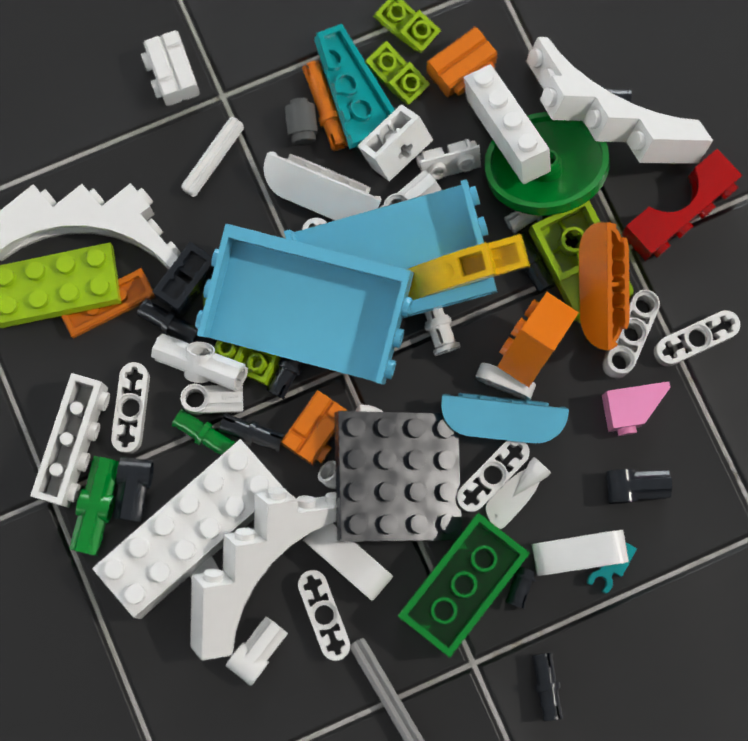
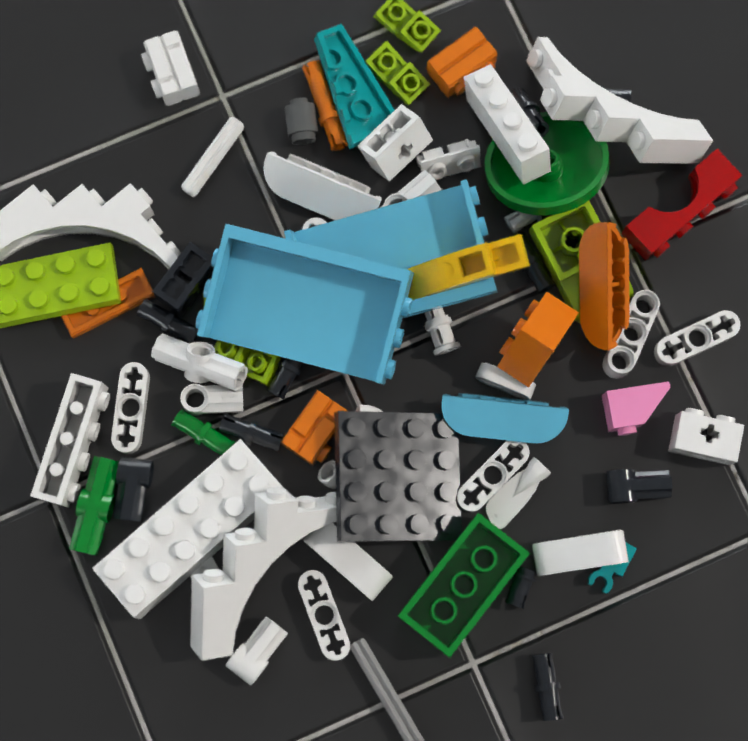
(531, 110): none -> black pin
(688, 441): none -> white brick

